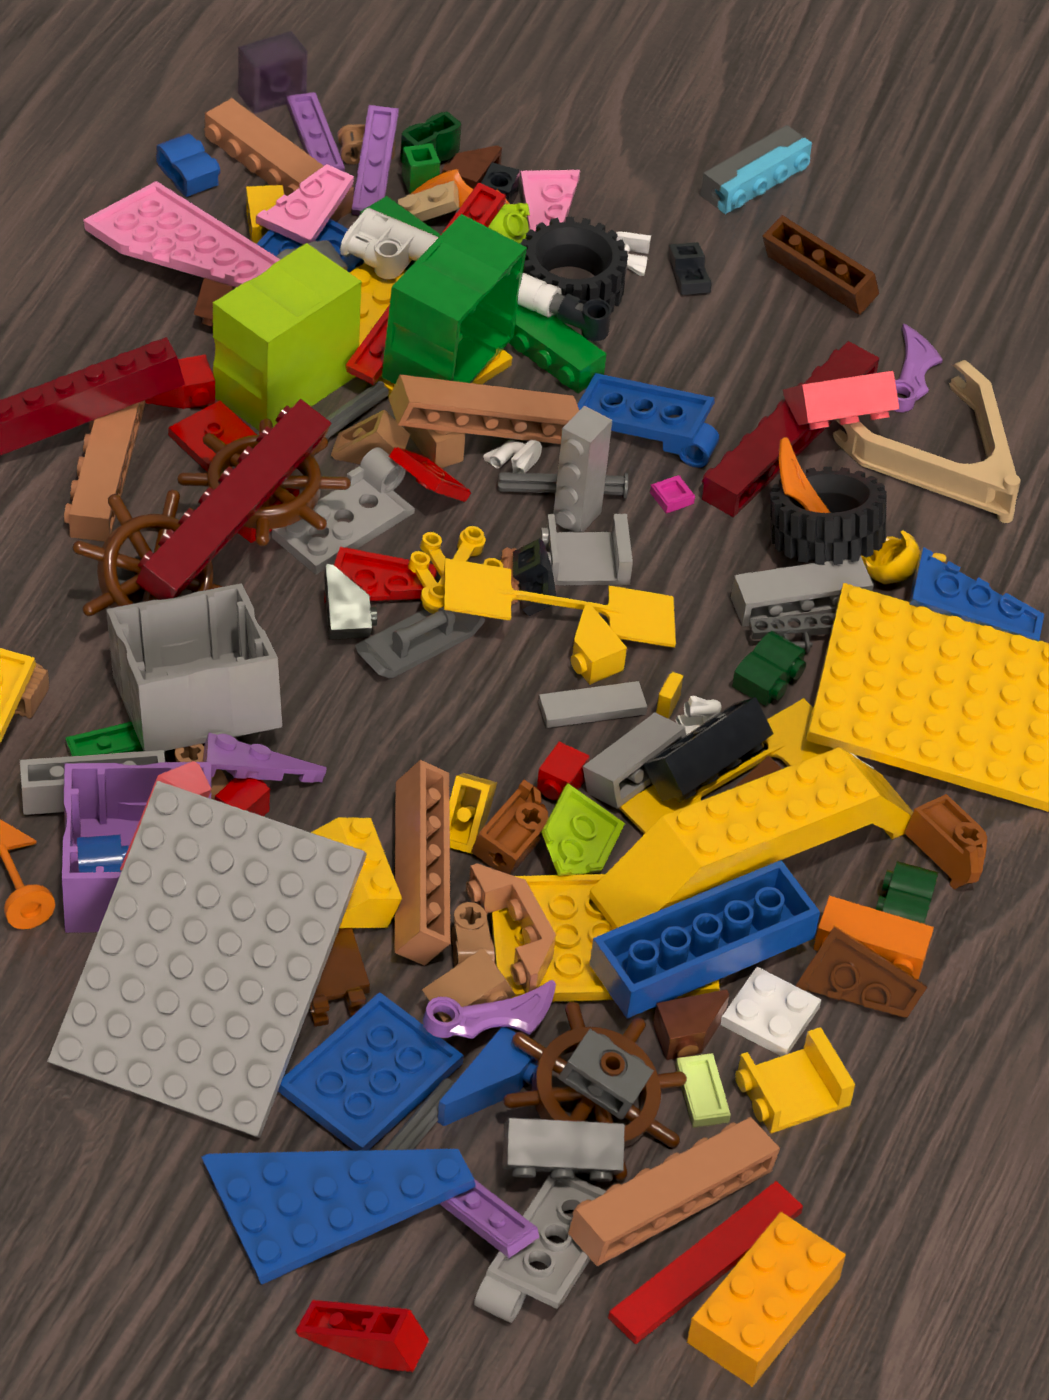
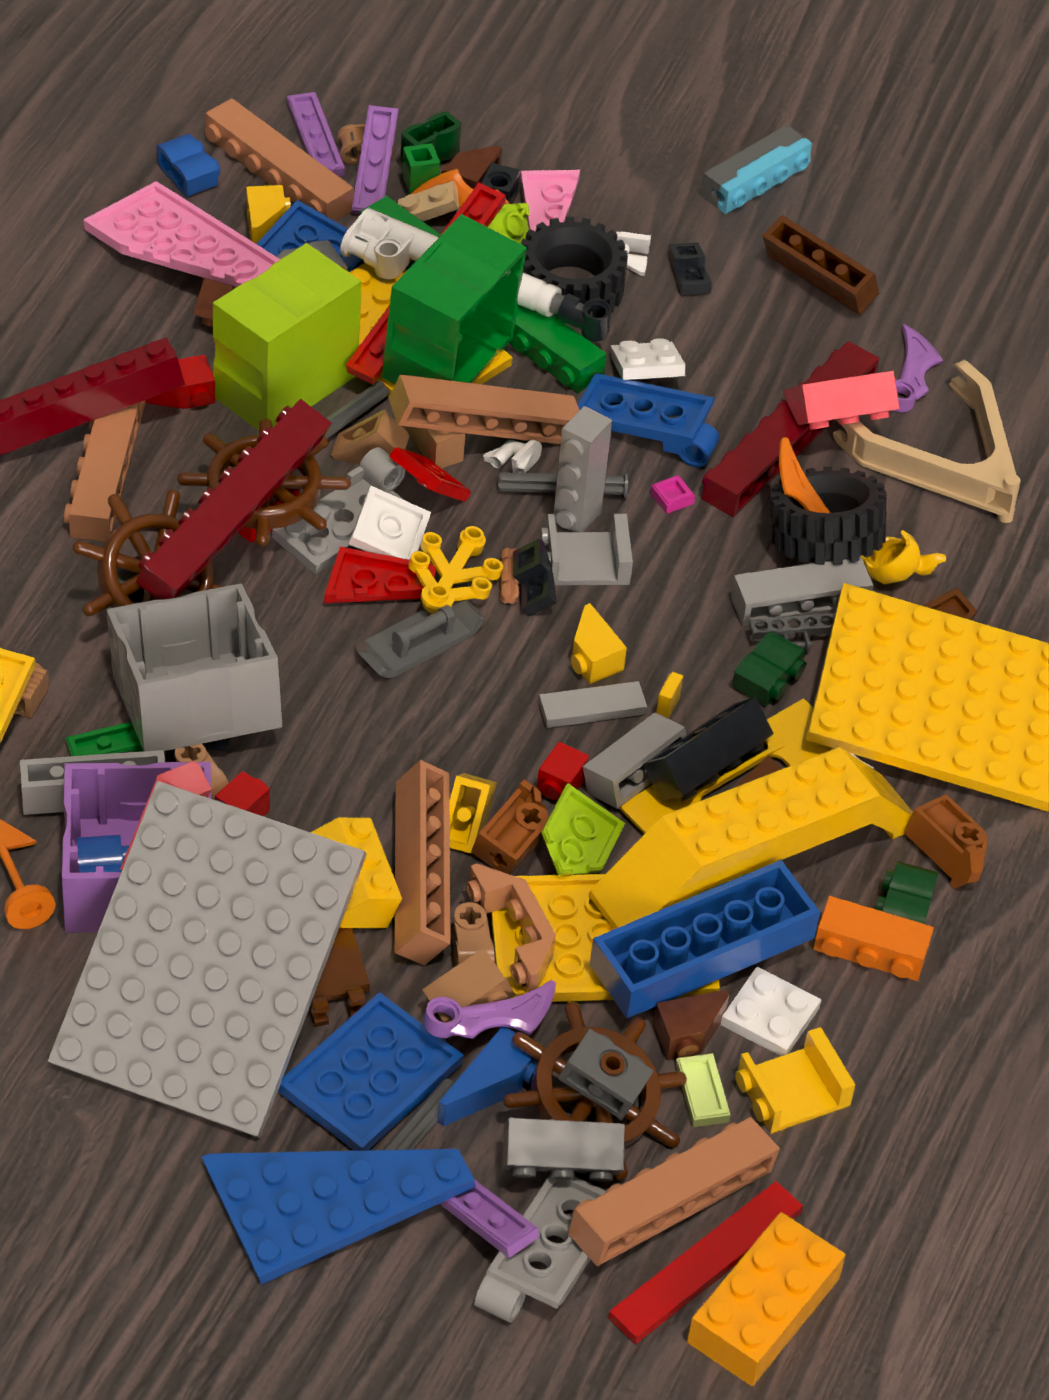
(213, 419): red plate -> none
(256, 761): medium lavender wing -> none
(271, 71): clear purple brick -> none
(308, 208): bright pink wing -> none
(347, 606): slope -> none
(368, 1333): red slope -> none
(389, 525): none -> white plate
(489, 593): yellow hinge -> none
(647, 359): none -> white plate
(698, 712): white piece -> none
(860, 976): reddish brown wing -> none
(955, 594): blue wing -> none

